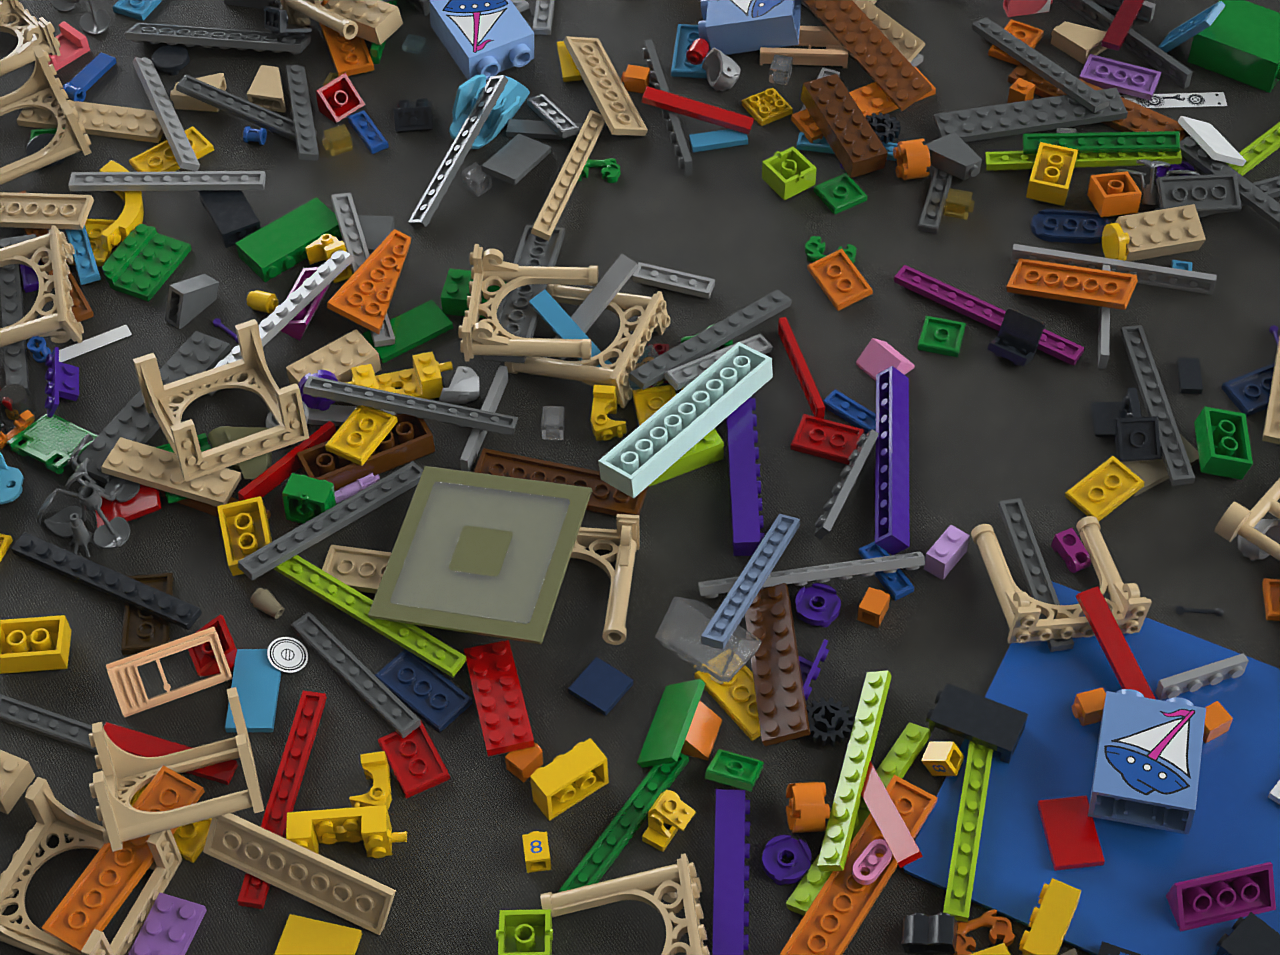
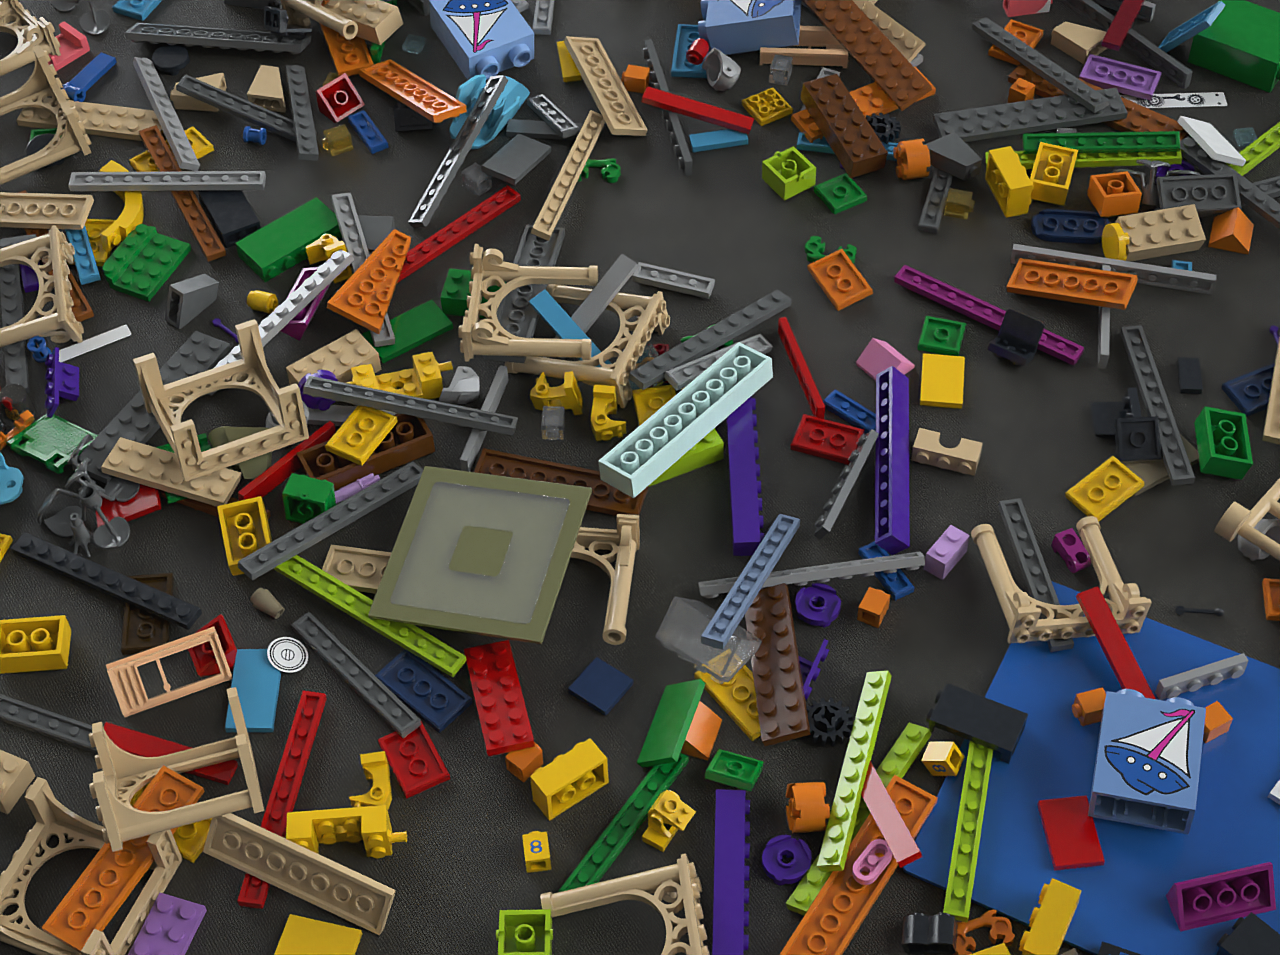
(185, 199): none -> dark orange plate
(413, 91): none -> orange plate
(458, 230): none -> red plate
(565, 395): none -> yellow tile
(942, 381): none -> yellow tile
(961, 458): none -> tan arch
(1009, 181): none -> yellow brick
(1231, 232): none -> orange slope
(1244, 136): none -> clear light blue tile

